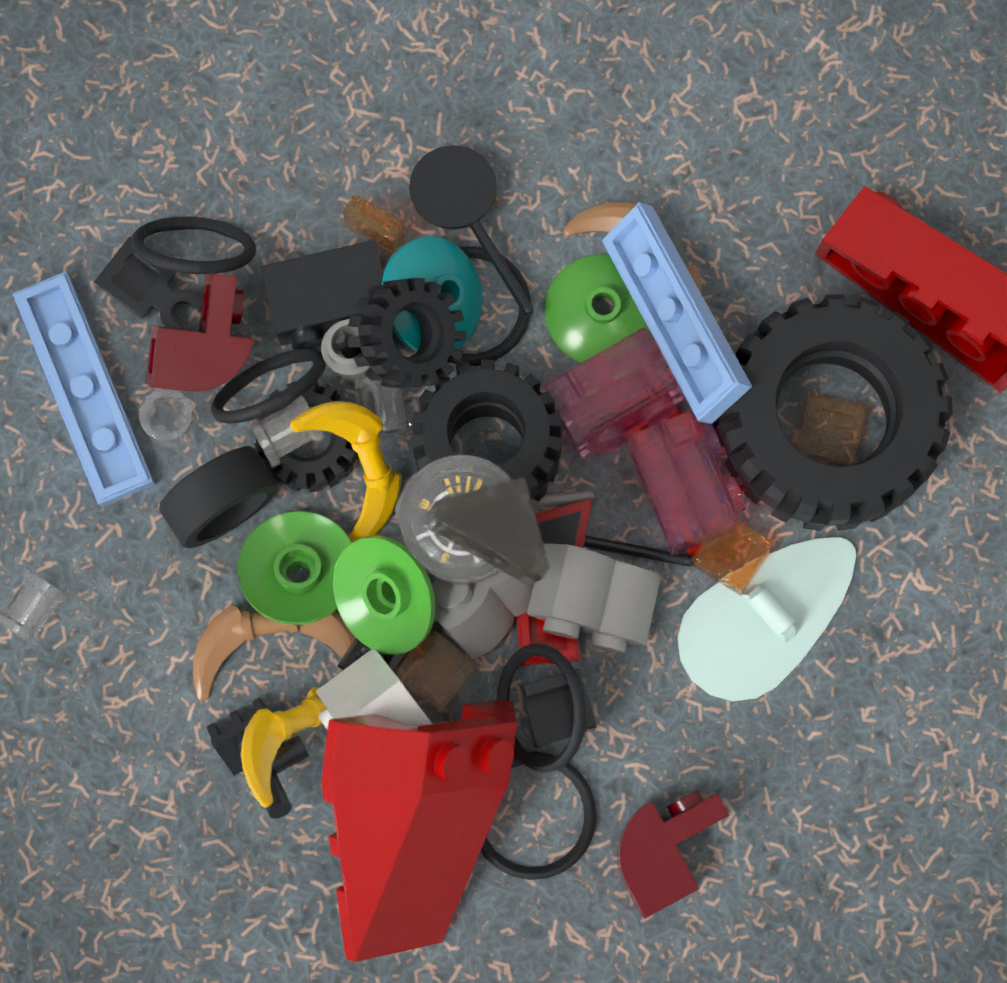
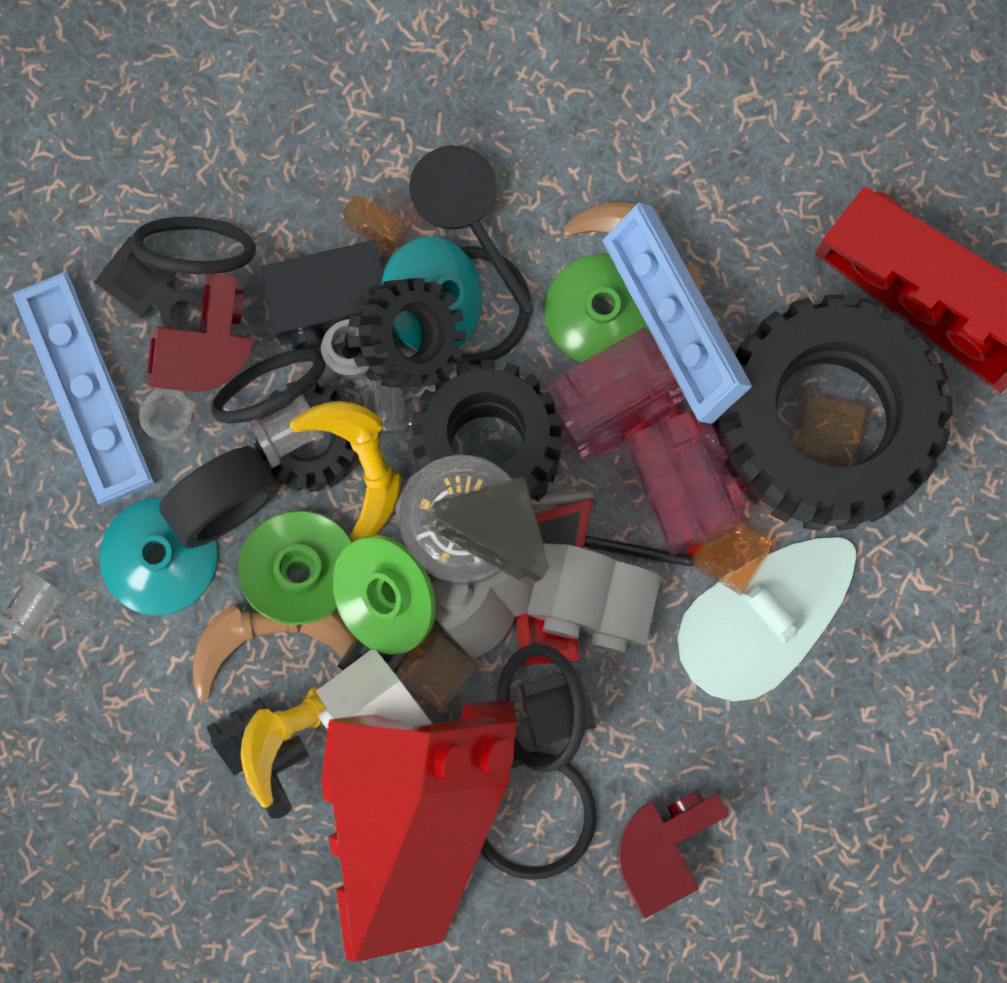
(153, 587): none -> teal dish

